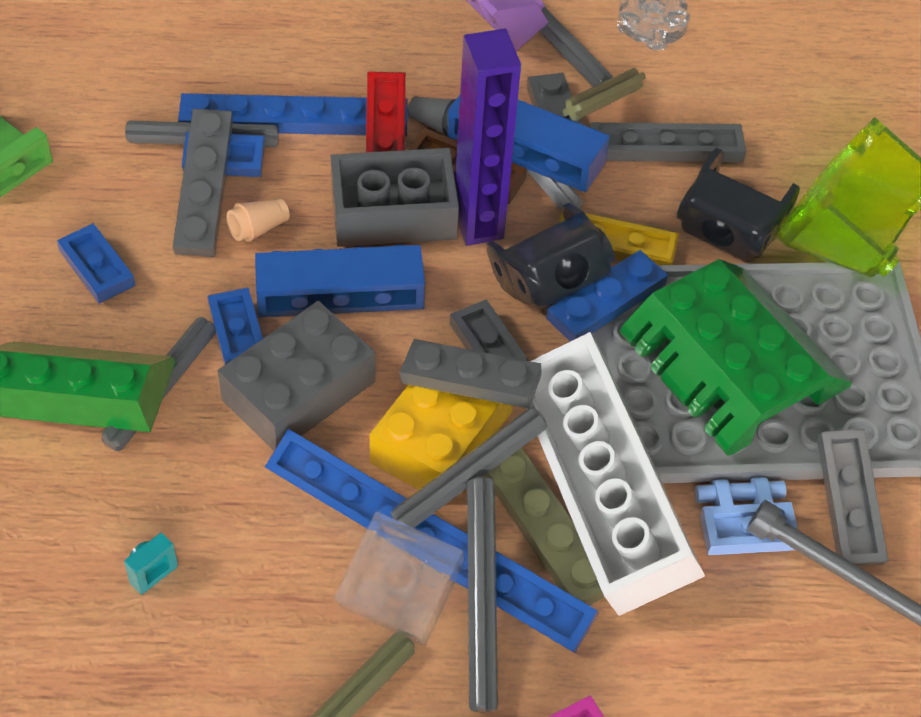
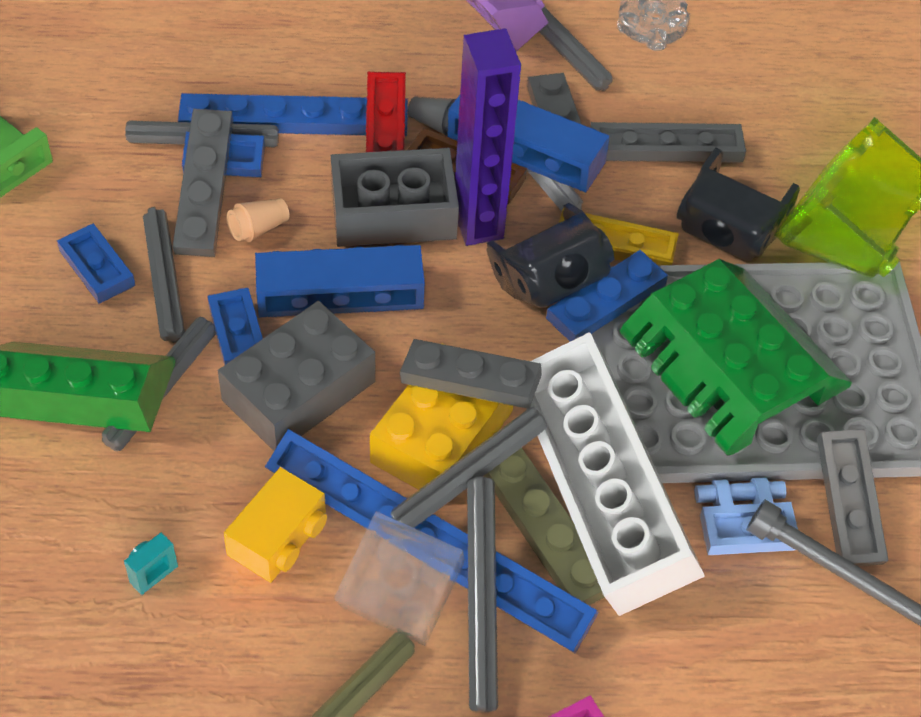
(163, 275): none -> dark grey axle
(276, 525): none -> yellow brick
(483, 331): dark grey plate -> none
(603, 94): olive axle -> none

